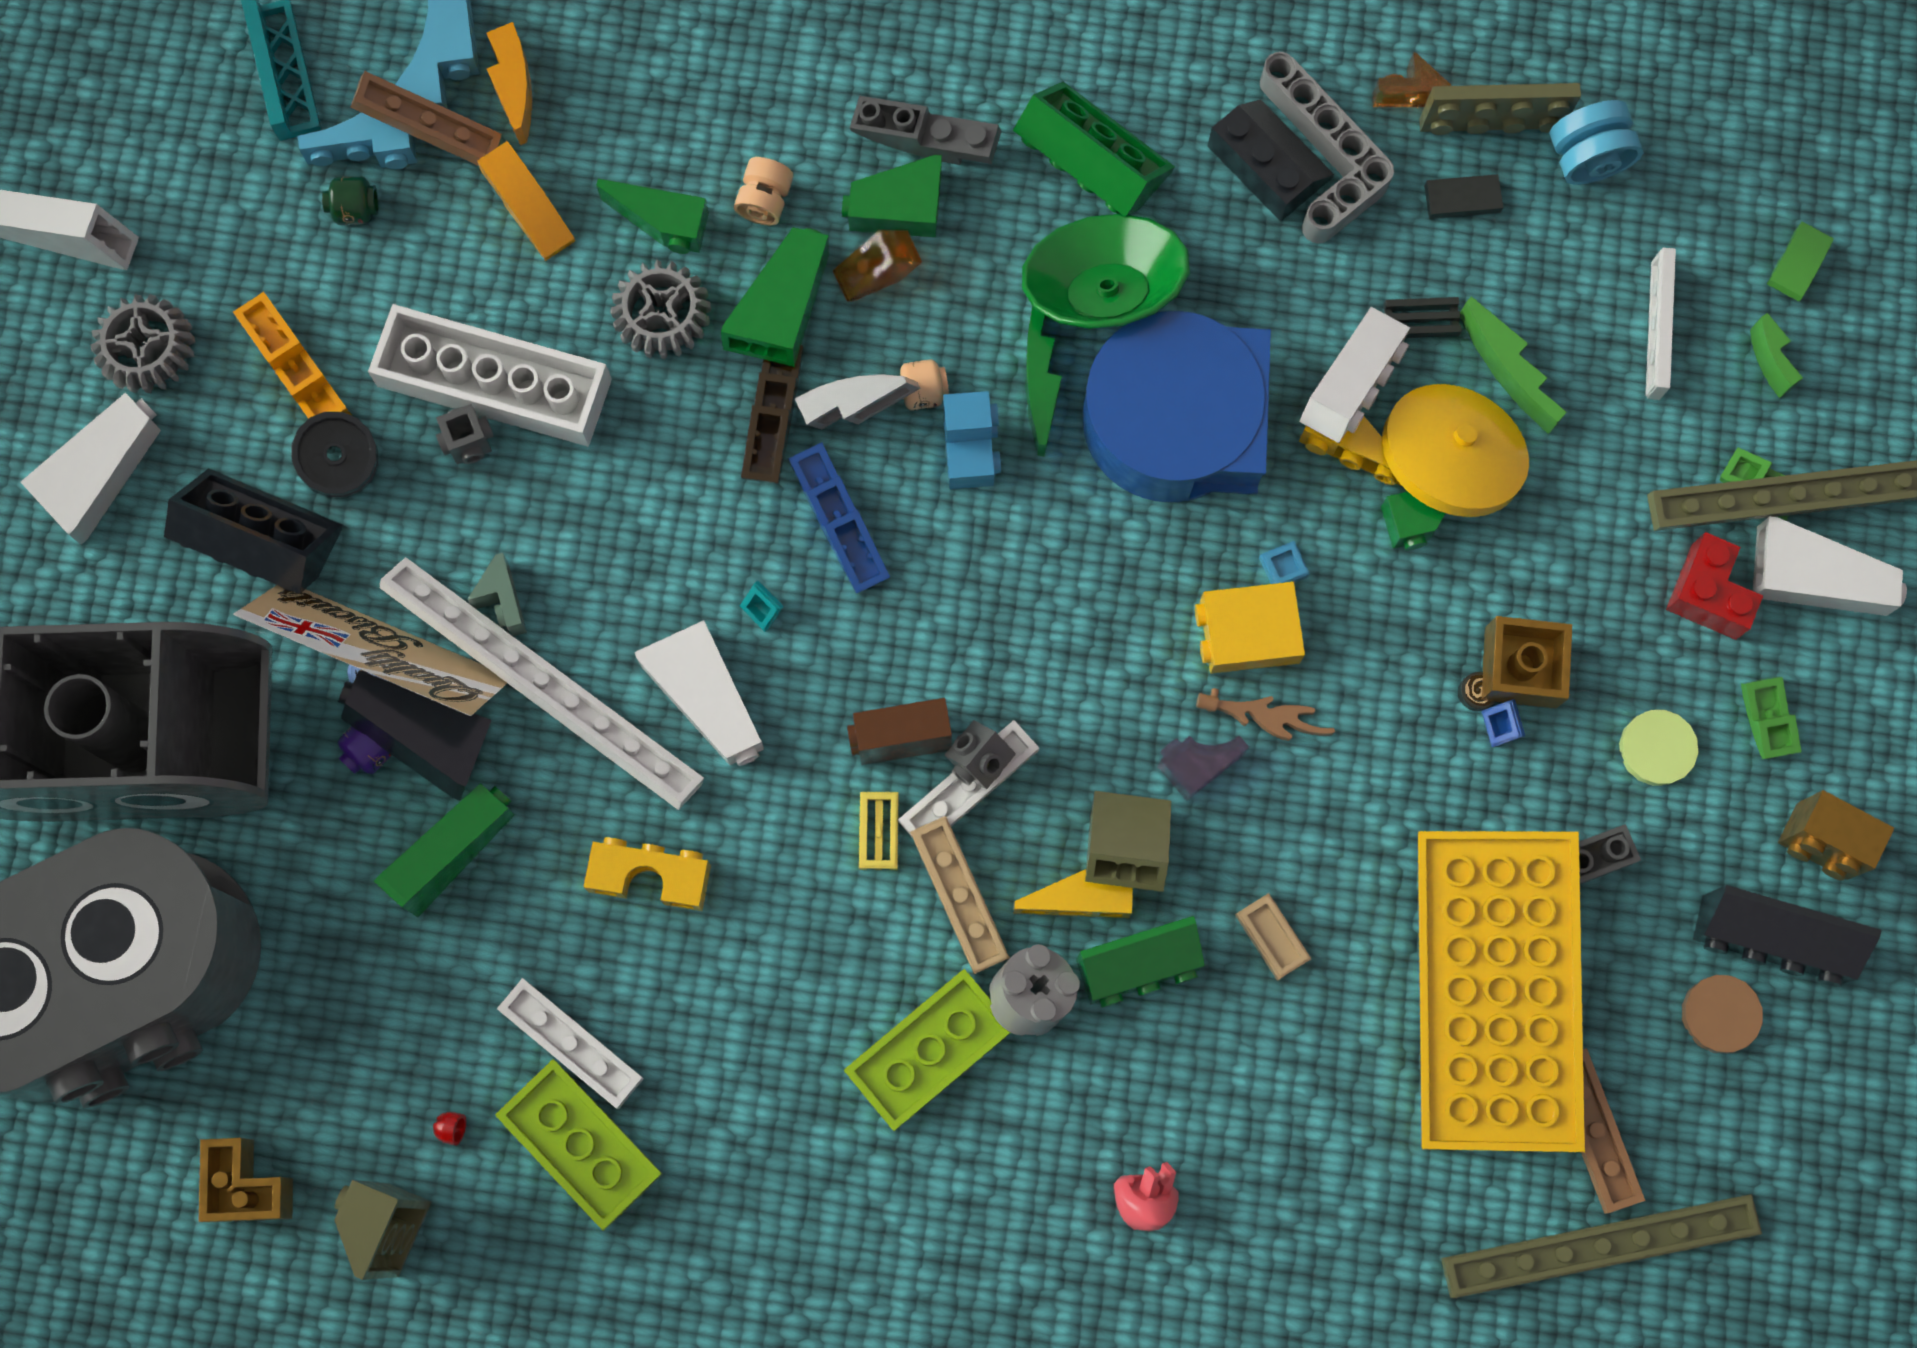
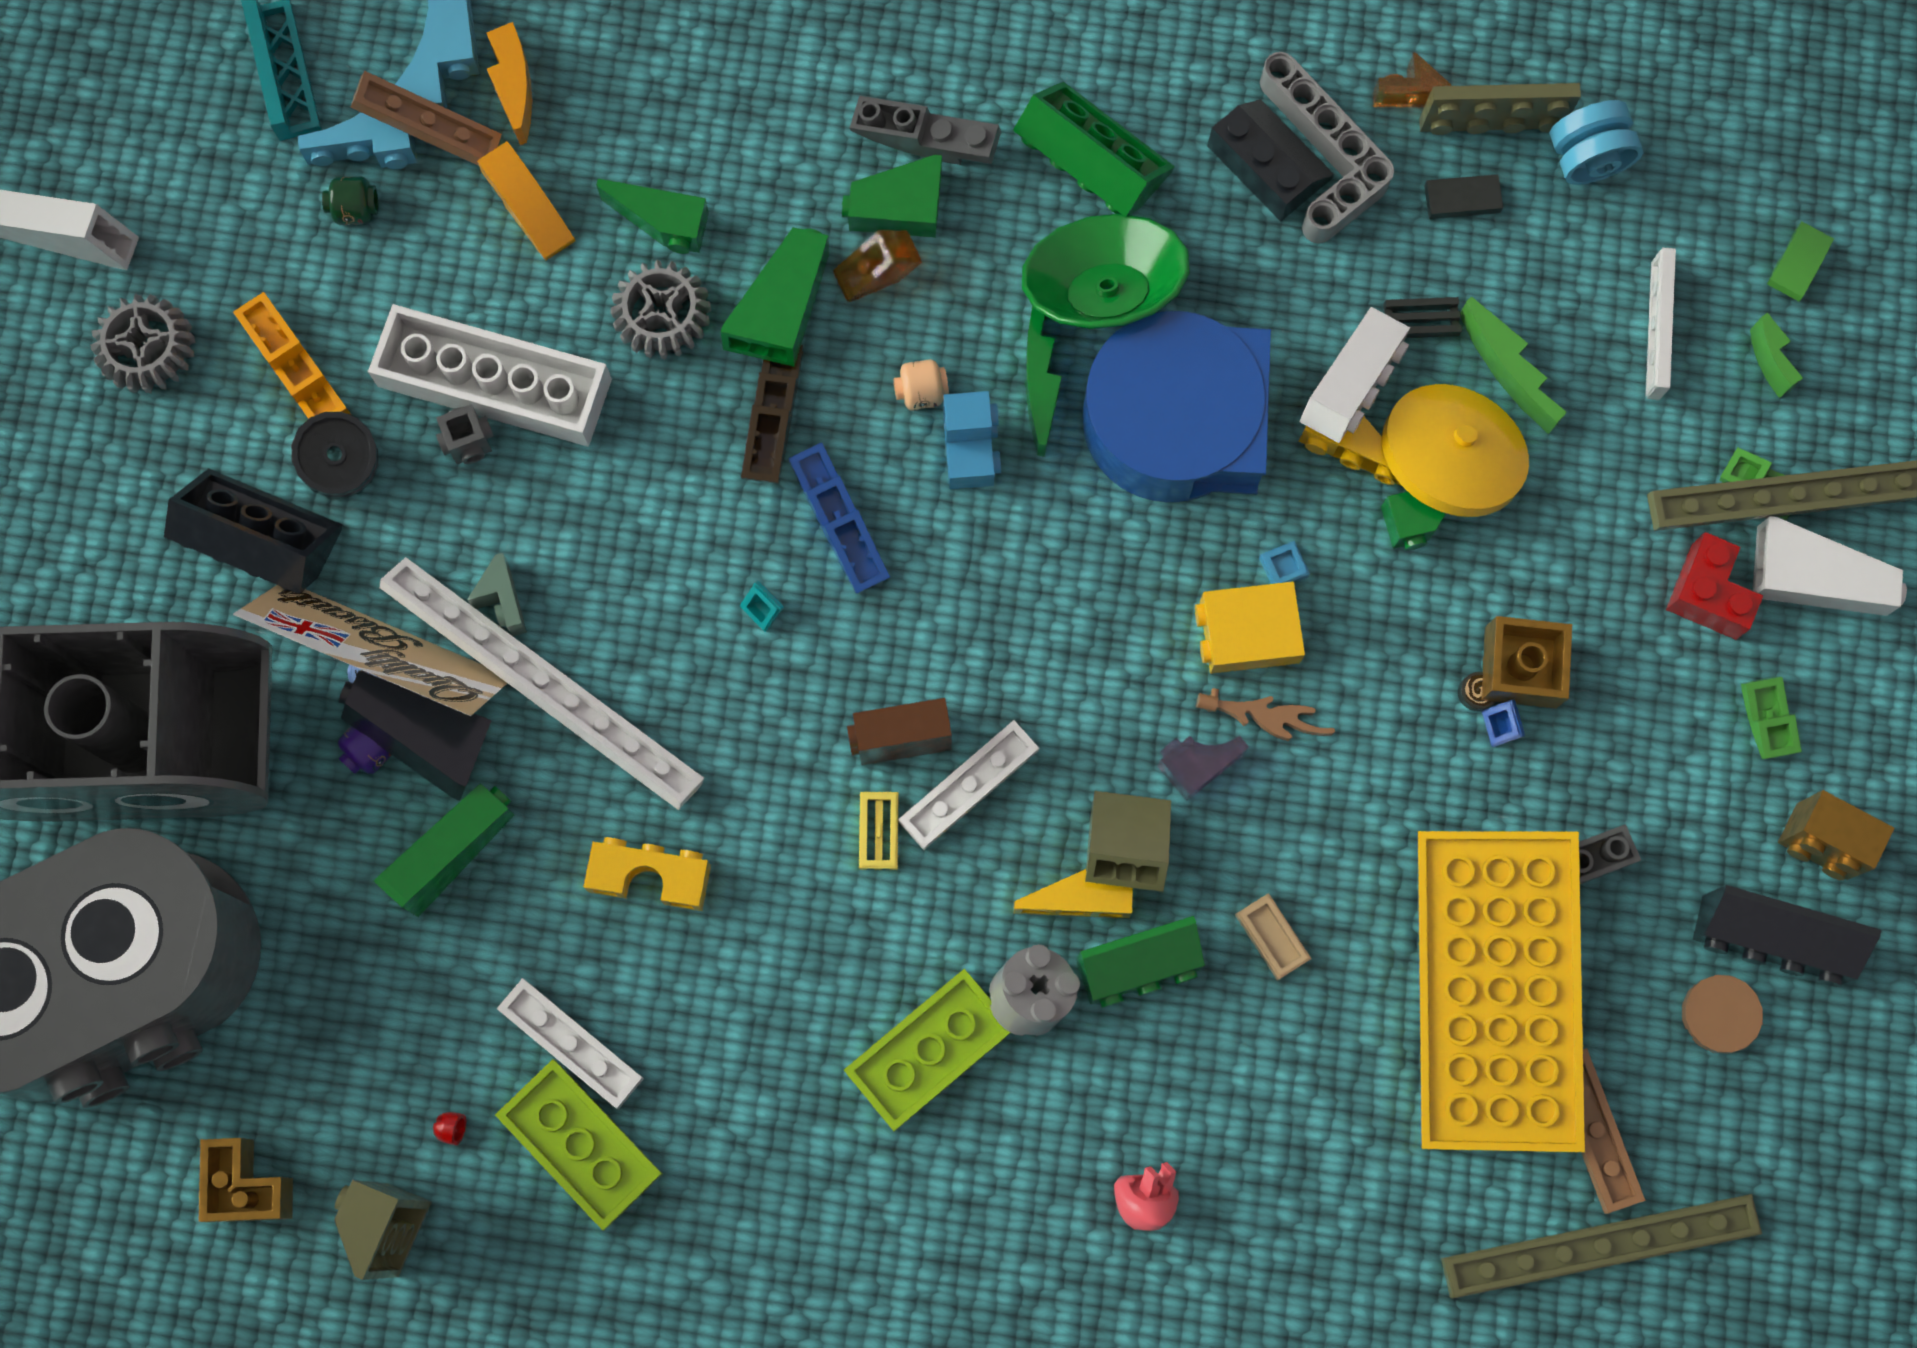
(93, 466): white slope -> none
(700, 686): white slope -> none
(763, 191): light nougat wheel -> none
(853, 398): slope -> none
(959, 894): tan tile -> none
(979, 755): dark grey brick -> none
(1658, 747): yellowish green tile -> none

